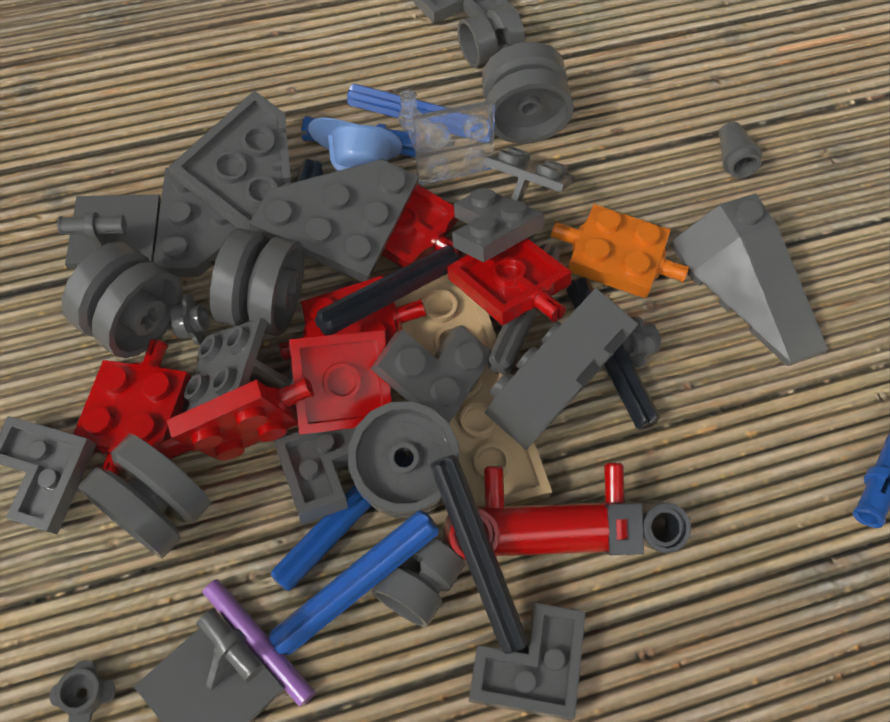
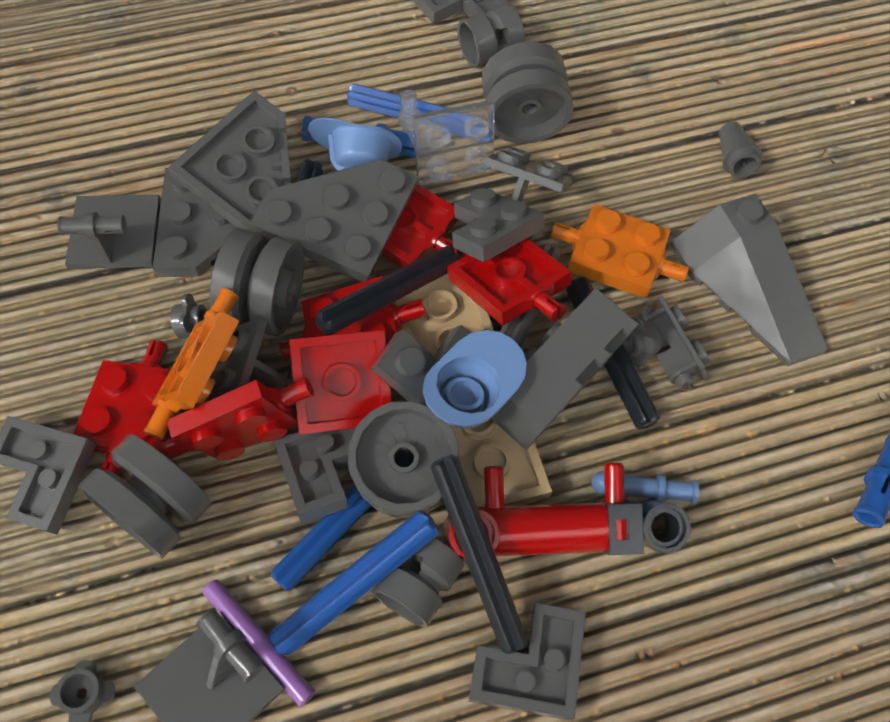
(121, 299): dark grey wheel -> none
(190, 375): none -> orange plate
(475, 378): none -> medium blue piece
(654, 488): none -> medium blue piece
(683, 357): none -> dark grey hinge

